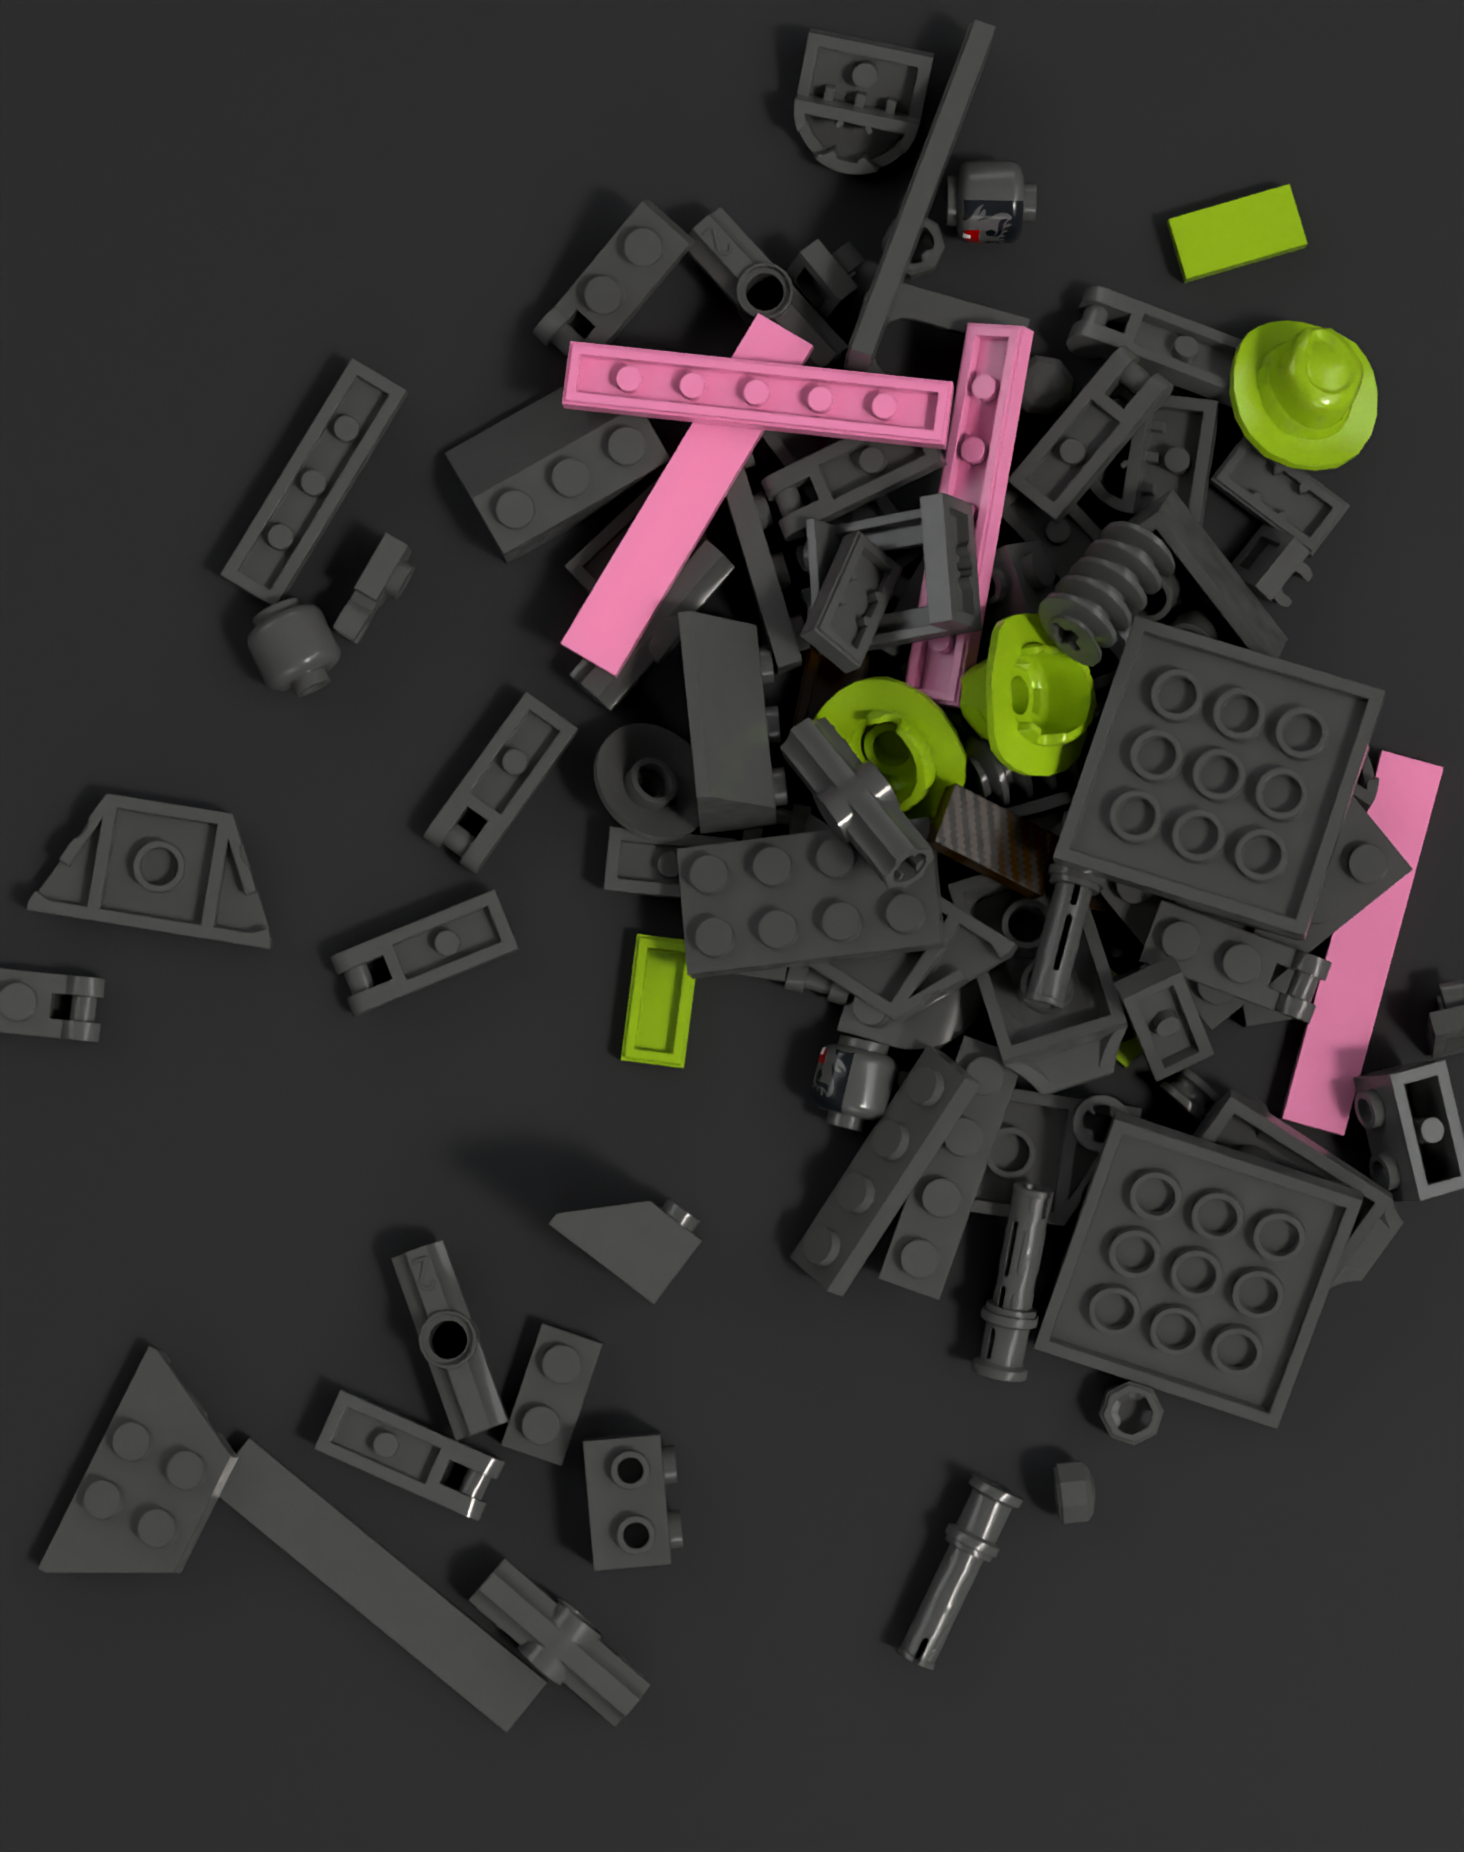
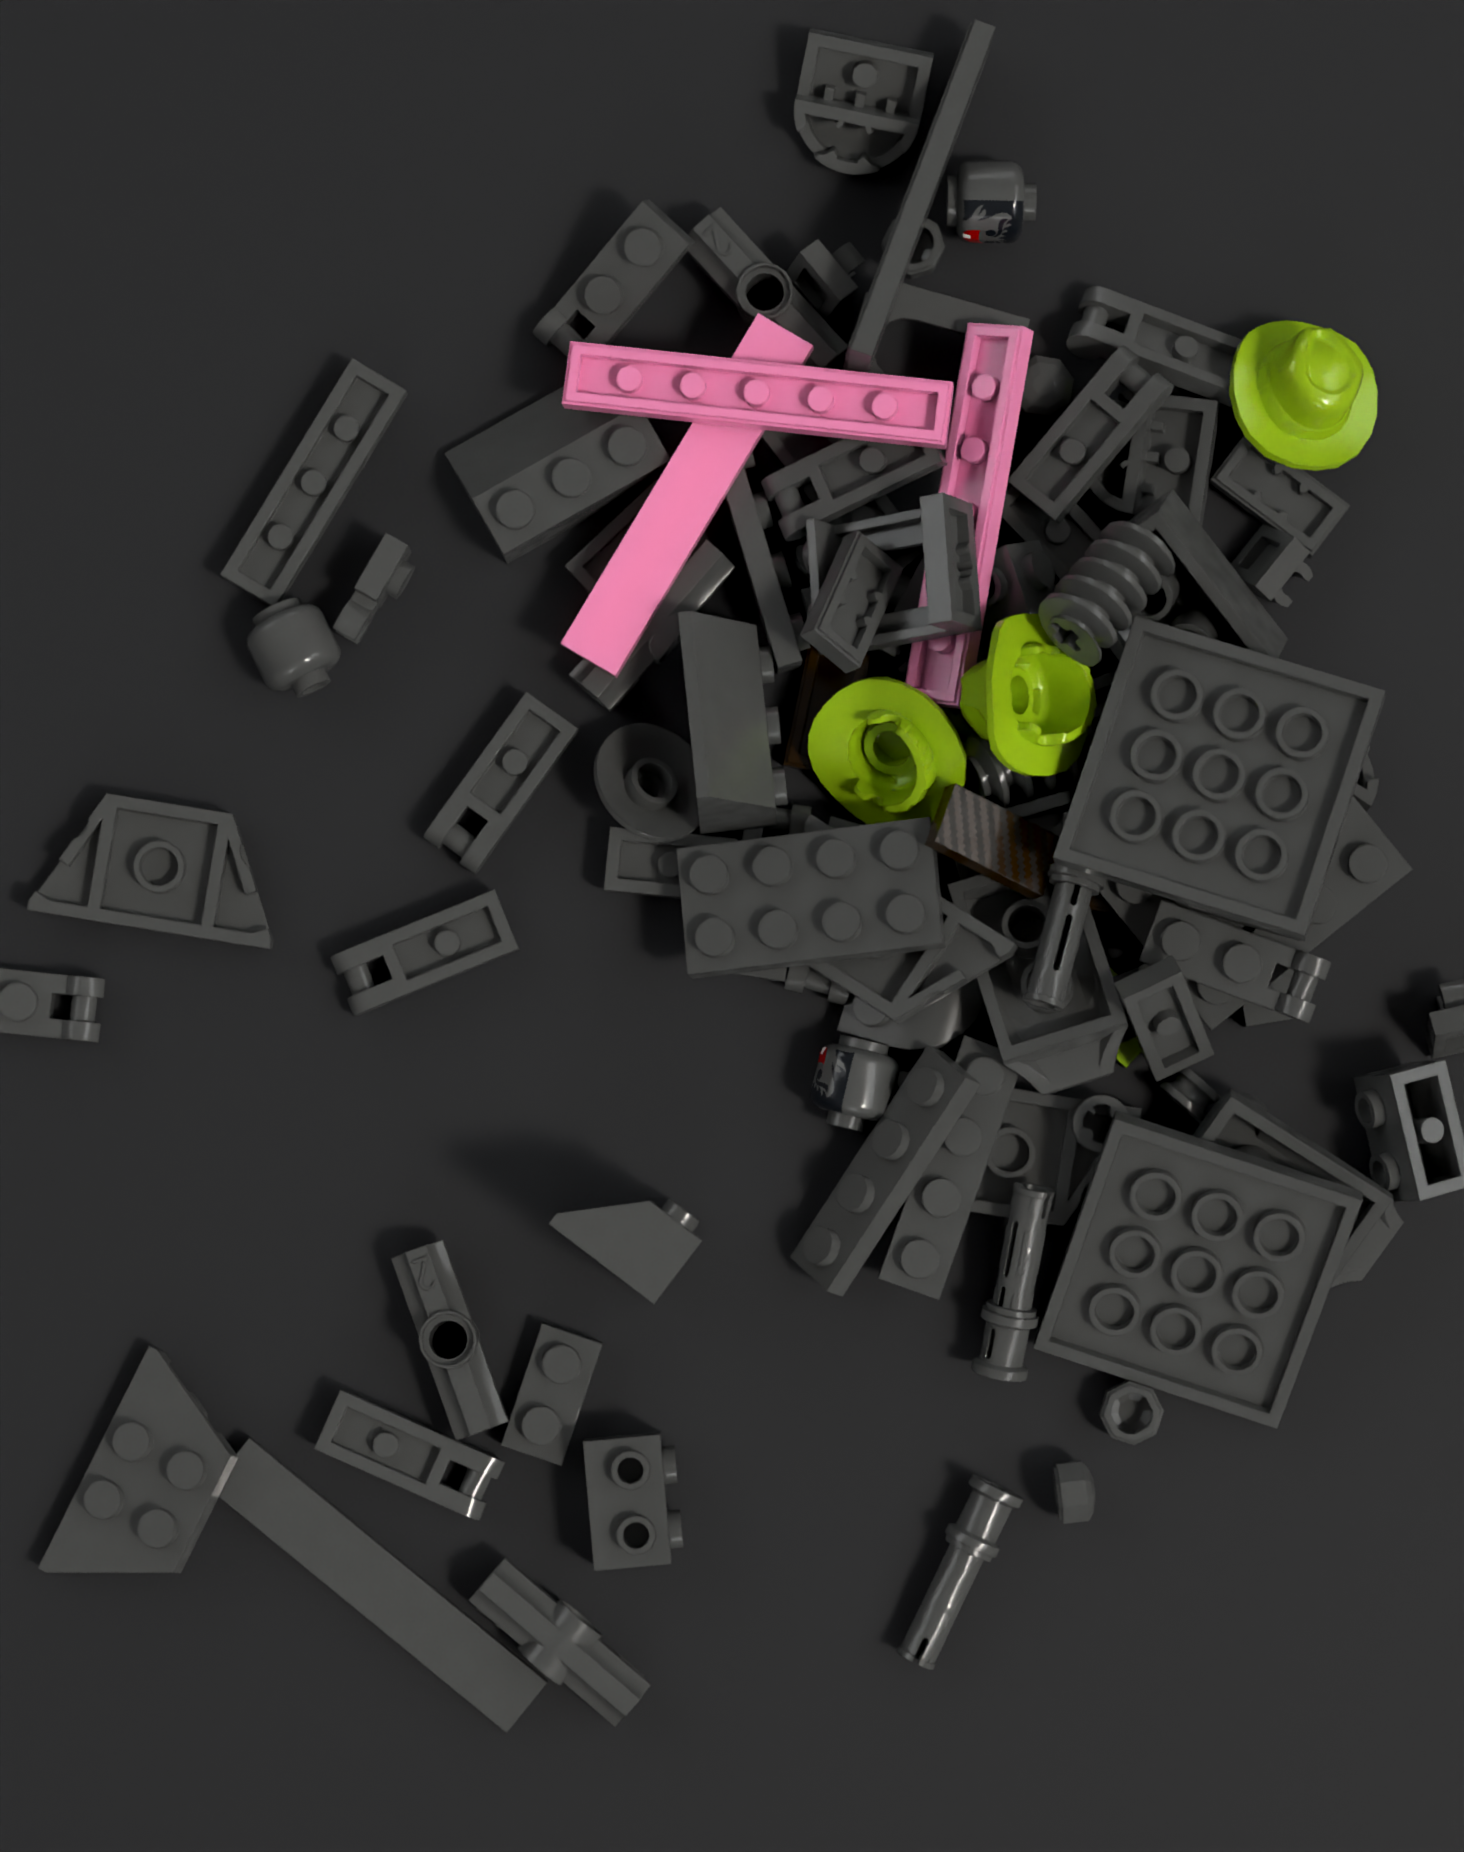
(658, 1003): lime tile -> none
(857, 802): dark grey piece -> none
(1237, 233): lime tile -> none
(1361, 956): bright pink tile -> none

